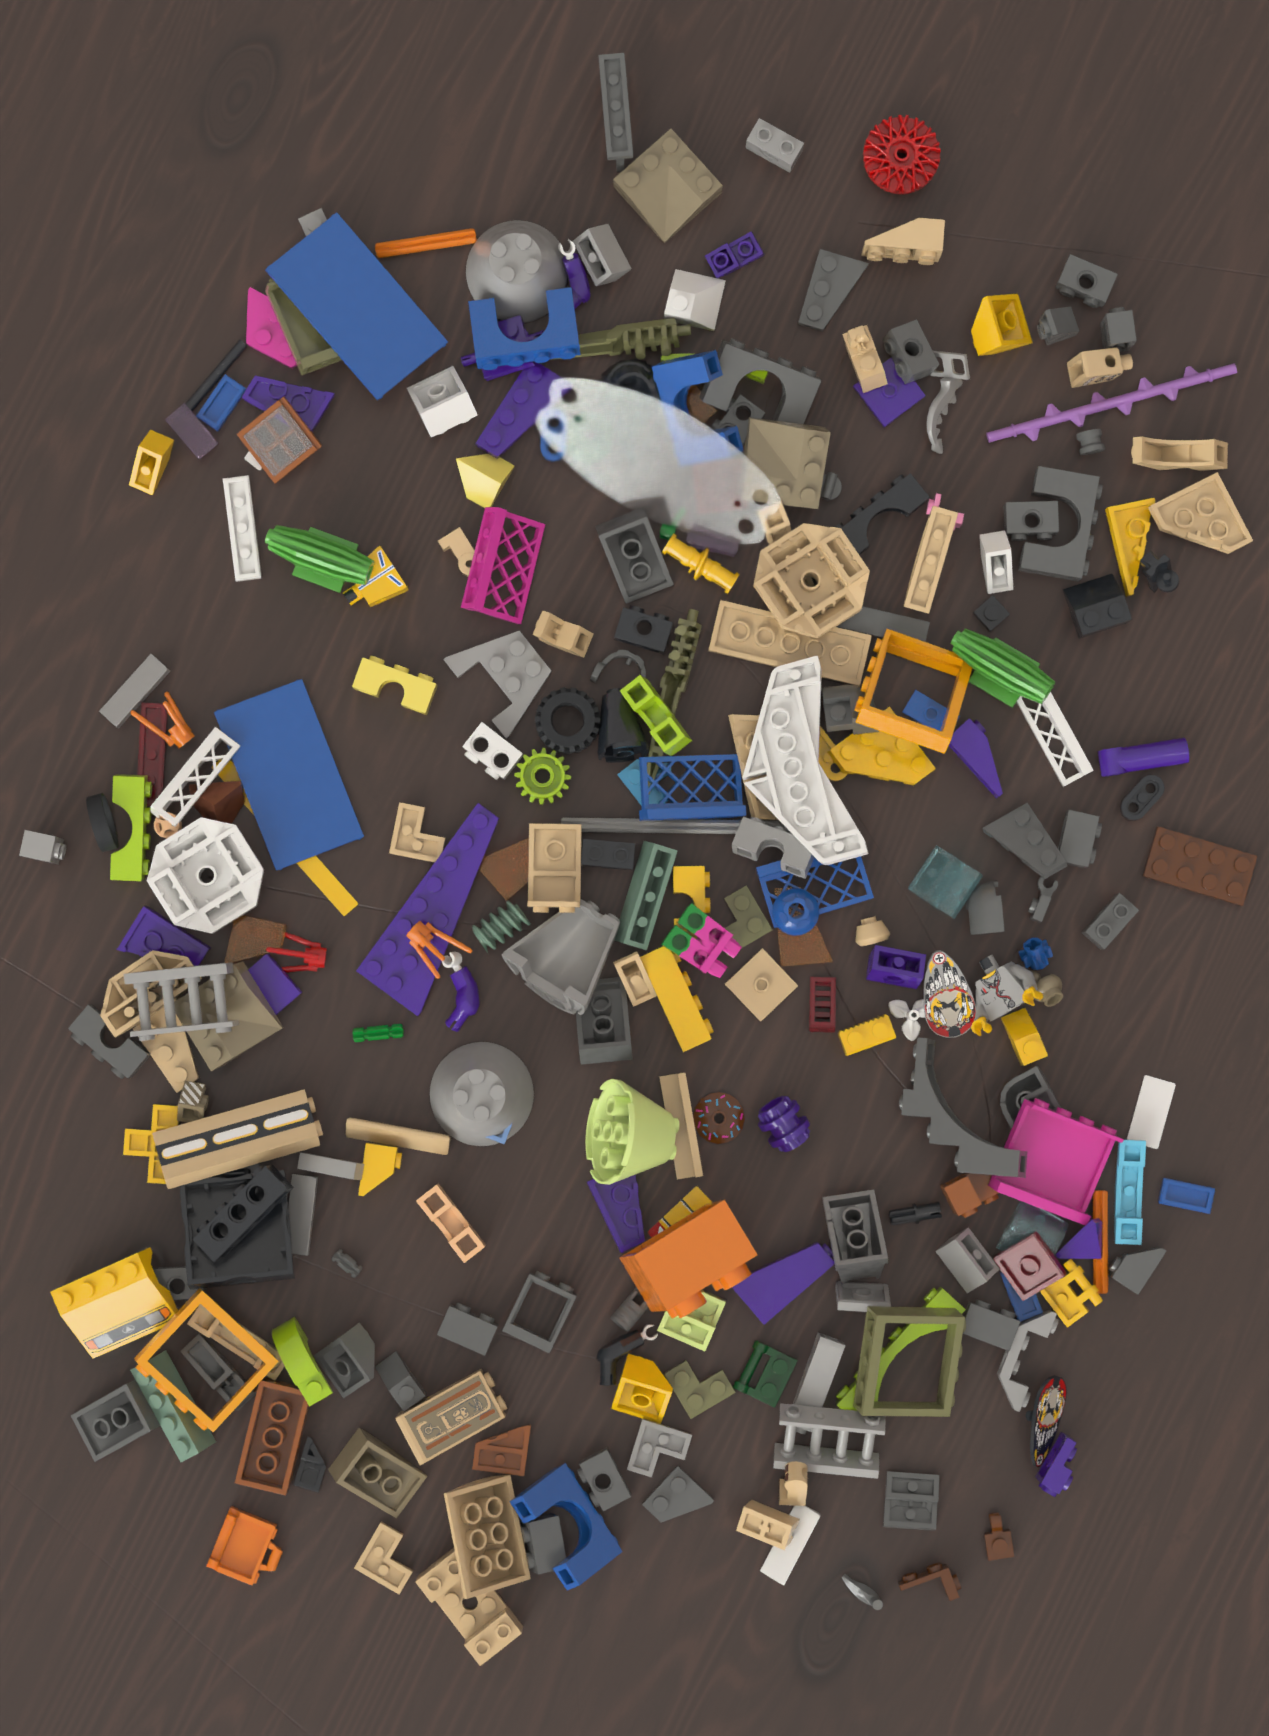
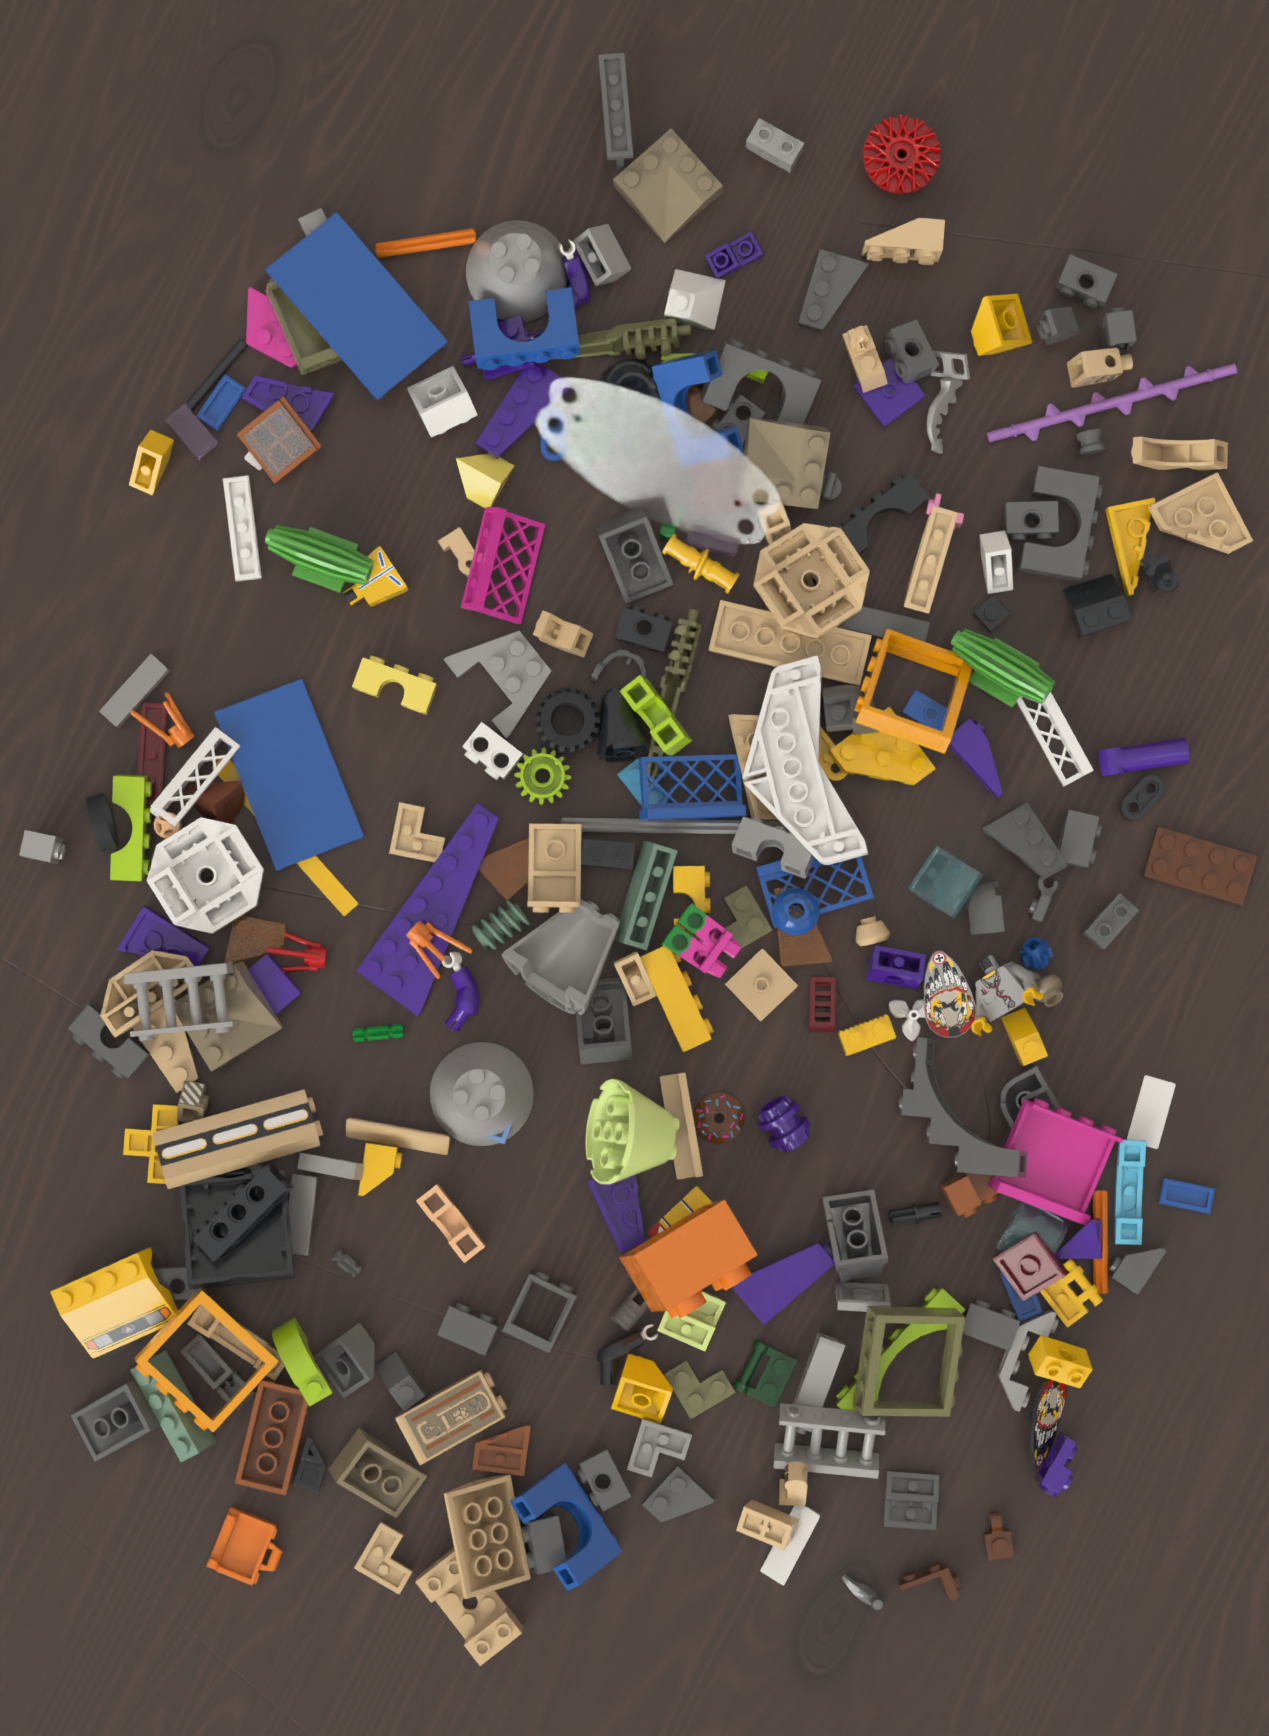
(965, 1260): light grey brick -> none
(1060, 1361): none -> yellow brick

